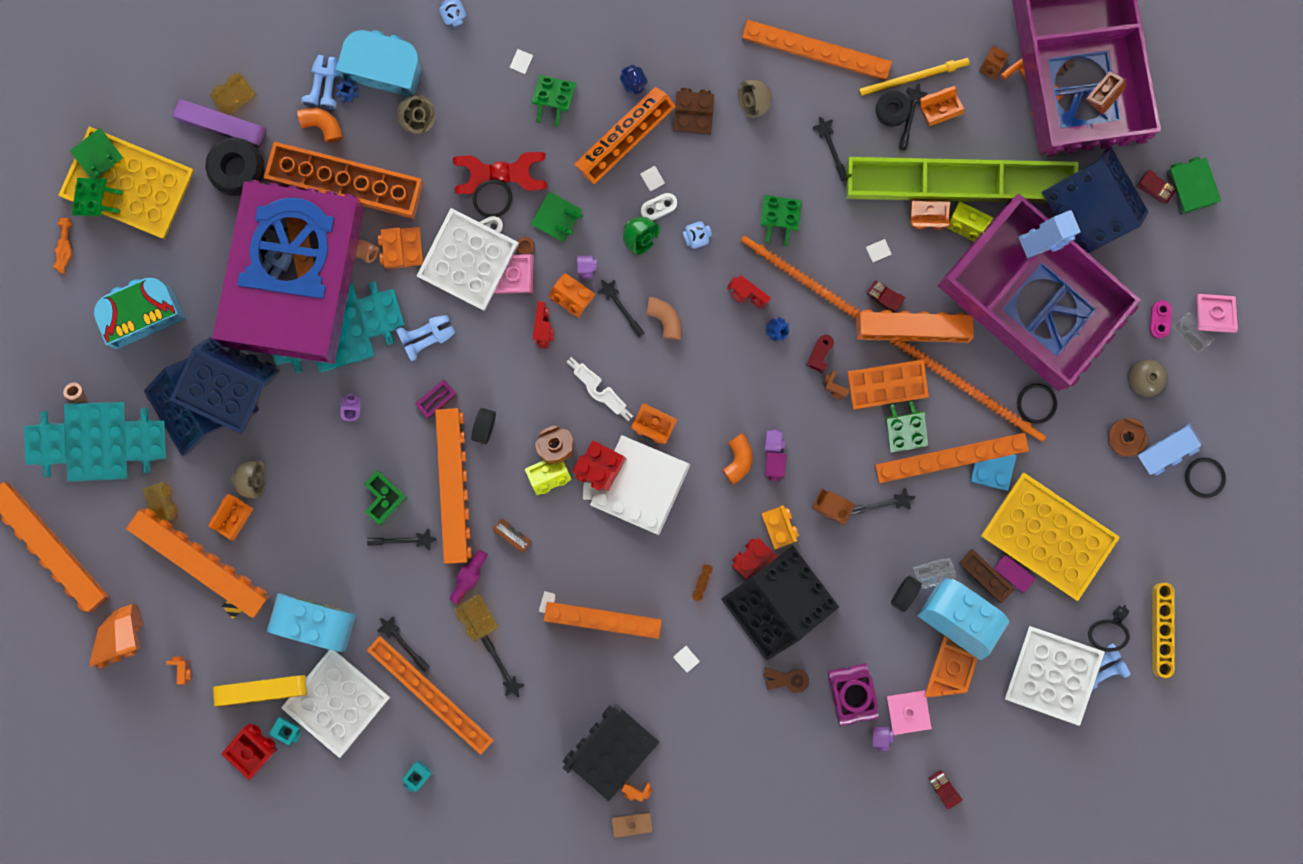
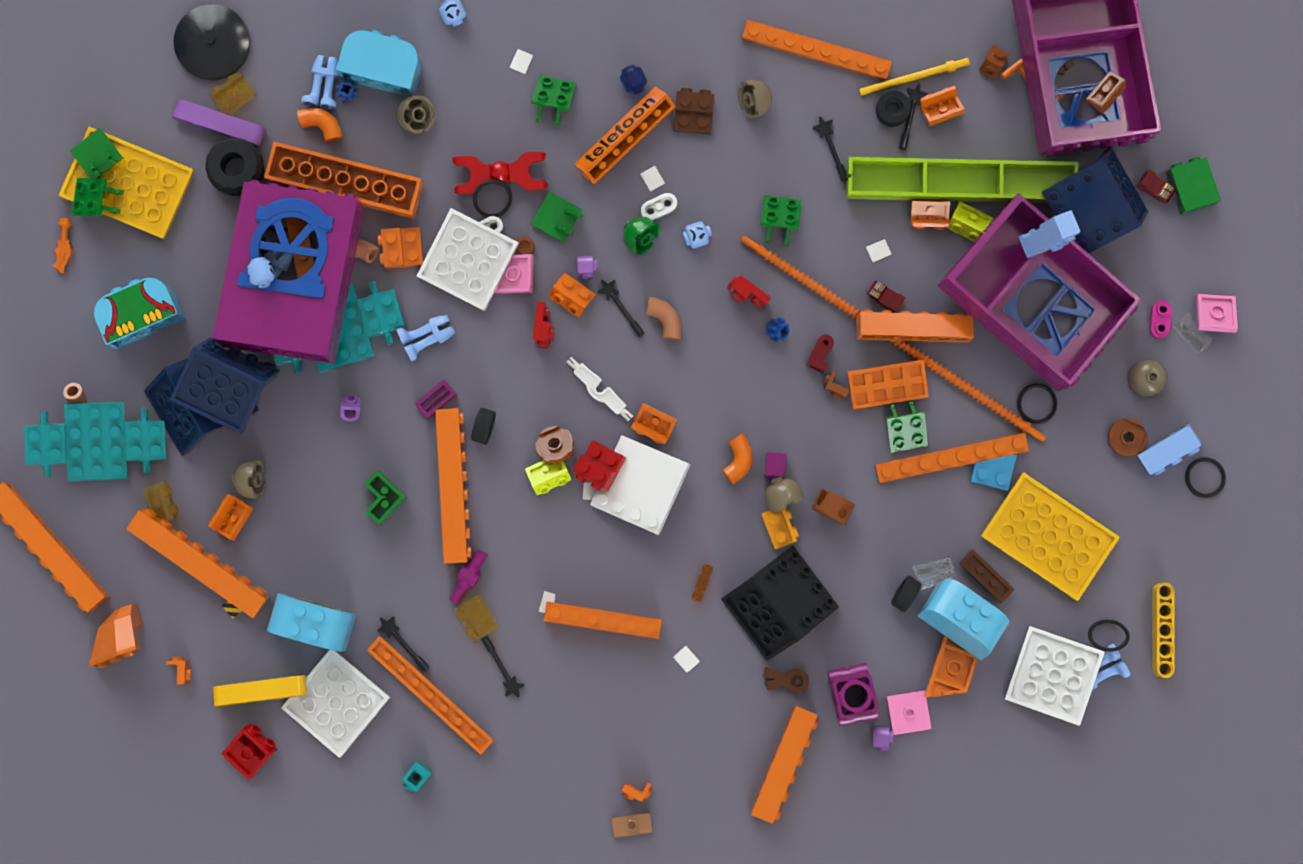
(211, 42): none -> black dish
(260, 272): none -> light blue head
(278, 731): teal brick -> none
(422, 540): black piece -> none
(512, 535): slope -> none
(610, 751): black bracket -> none
(753, 559): red plate -> none
(774, 441): medium lavender plate -> none
(782, 494): none -> dark tan cylinder
(783, 764): none -> orange brick
(900, 500): black piece -> none
(944, 790): dark red leg -> none
(1014, 573): magenta tile -> none
(1120, 613): black plate -> none

